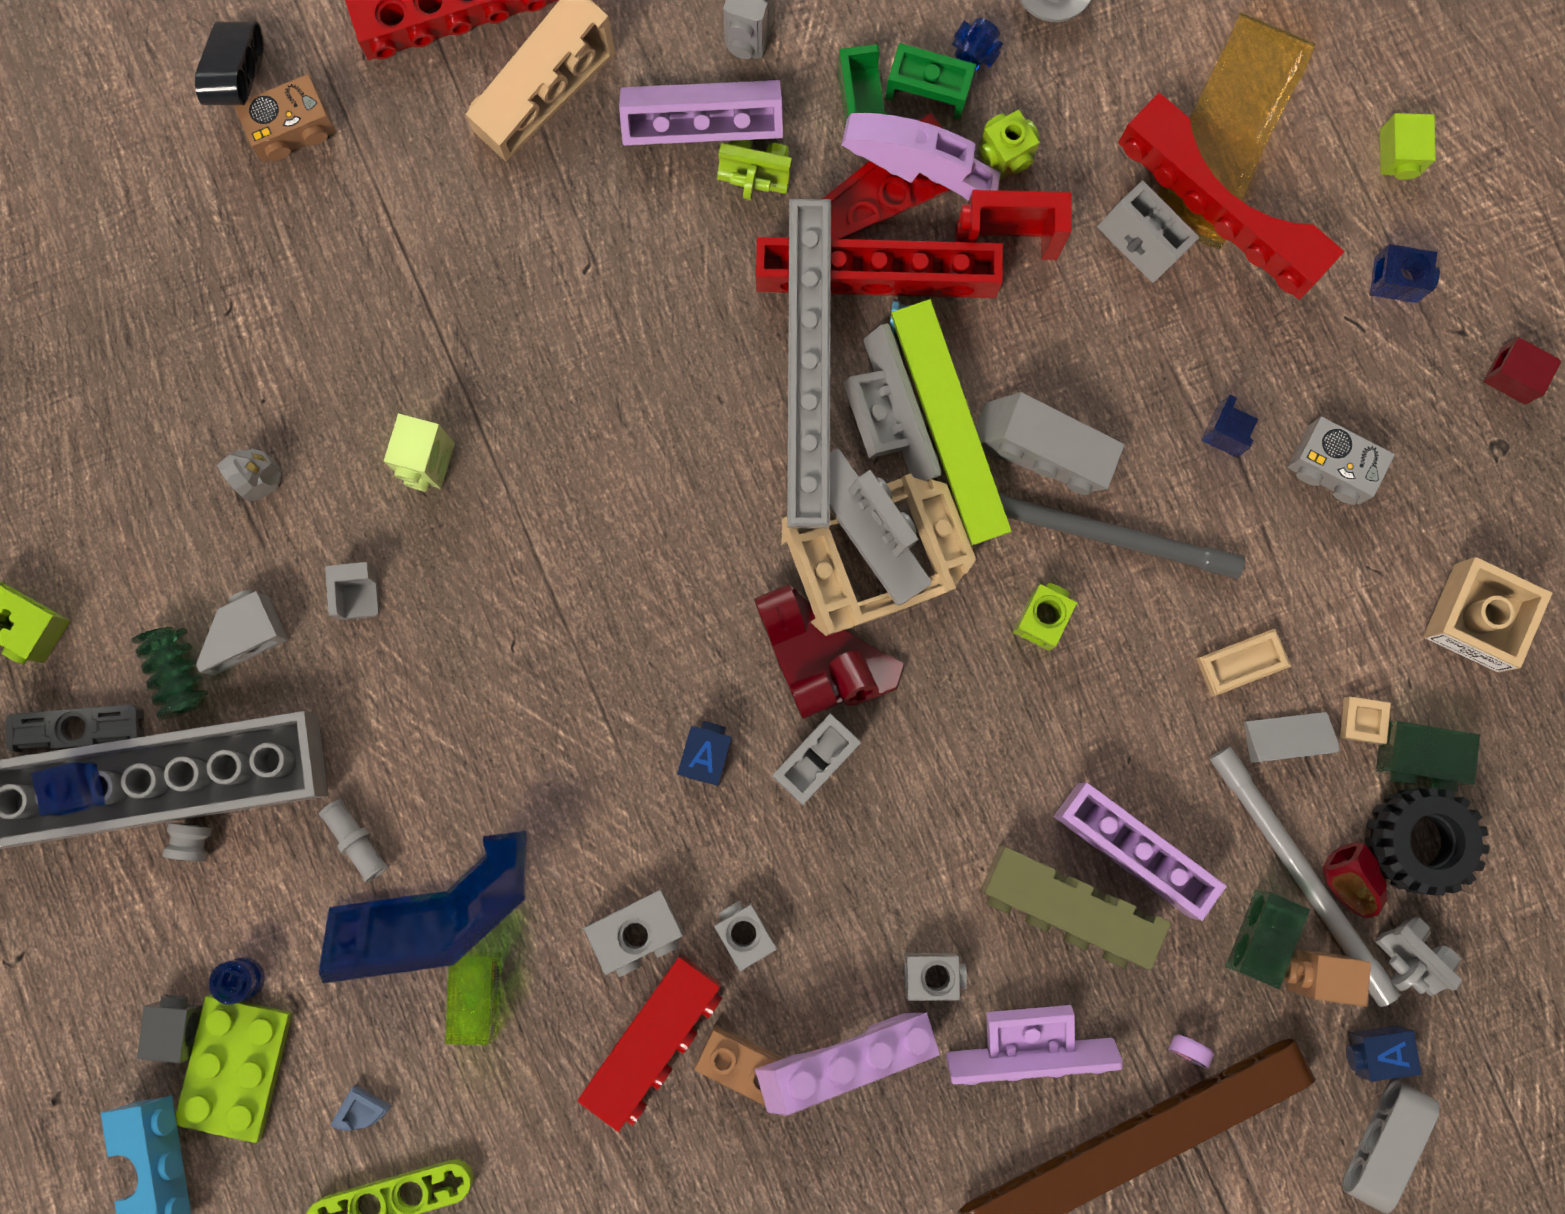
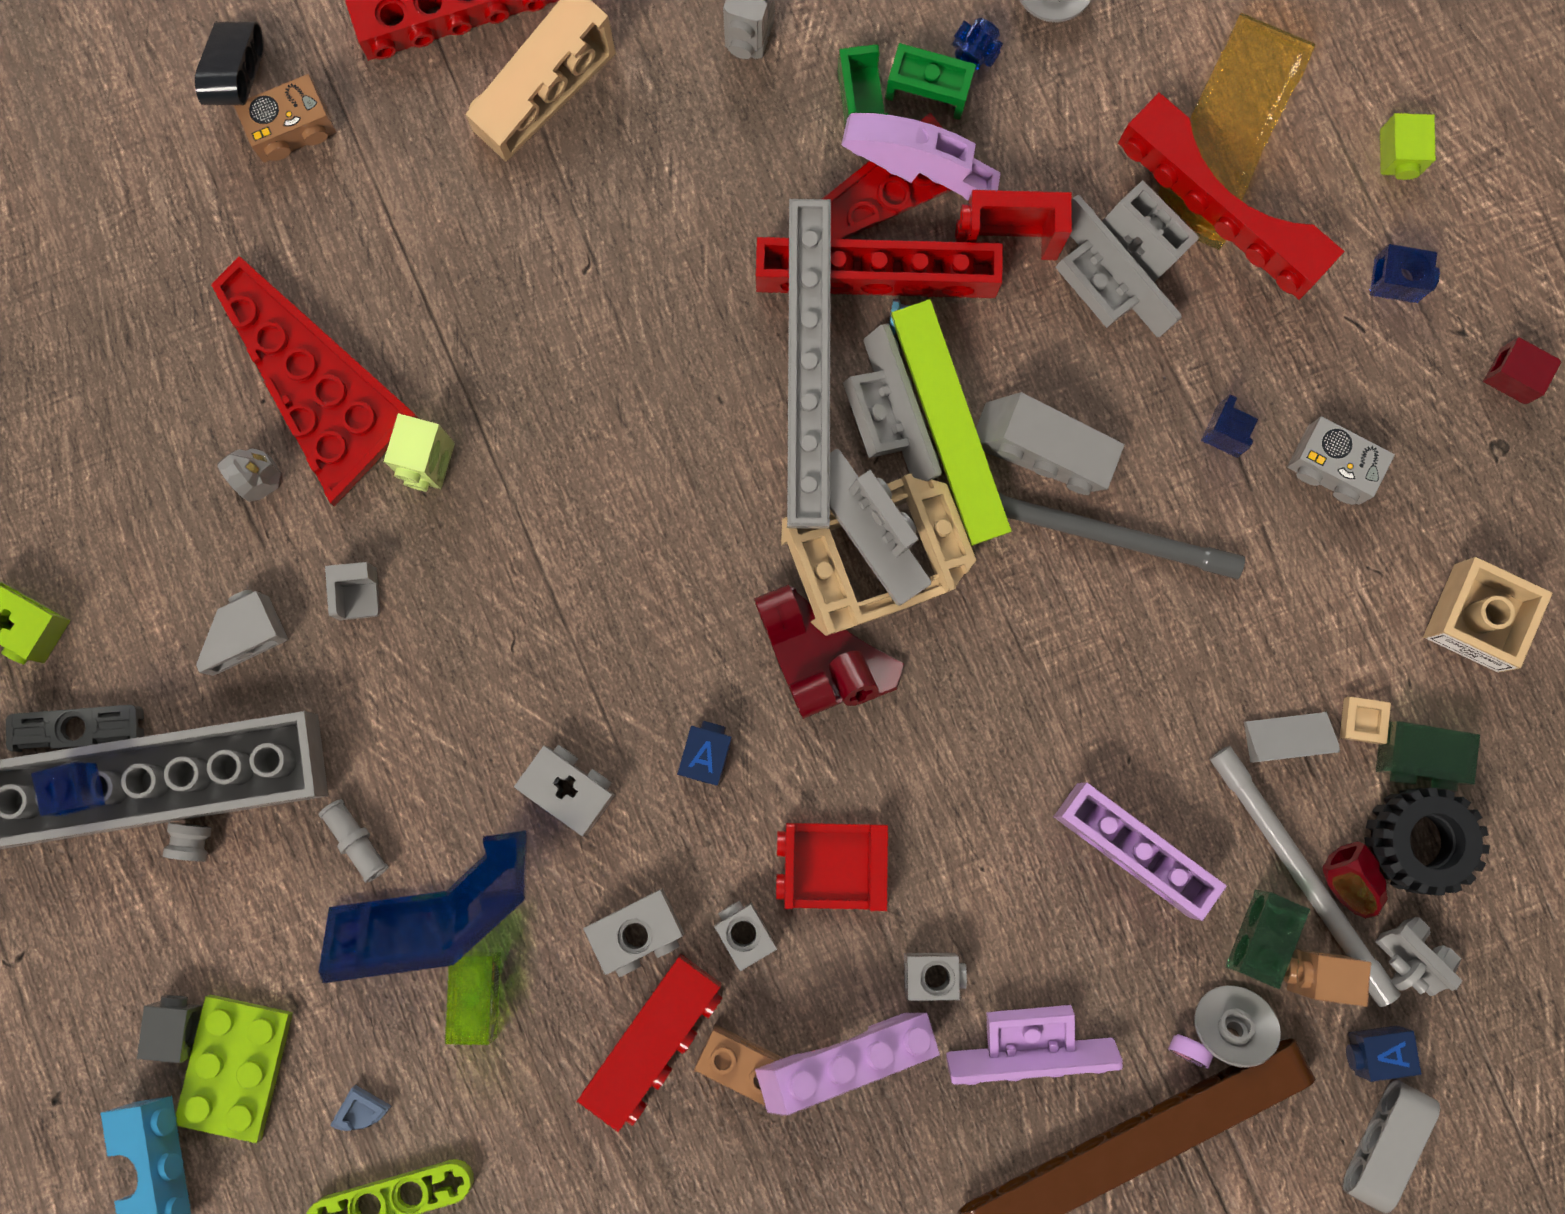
(169, 671): clear green piece -> none
(246, 977): clear blue wheel -> none
(321, 391): none -> red wing
(542, 787): none -> light grey brick
(701, 112): lavender brick -> none
(754, 168): lime hips -> none
(816, 759): light grey brick -> none
(833, 866): none -> red panel
(1009, 143): lime brick -> none
(1032, 628): lime brick -> none
(1075, 909): olive wedge -> none
(1110, 277): none -> light grey bracket
(1243, 662): tan tile -> none
(1243, 1012): none -> light grey dish

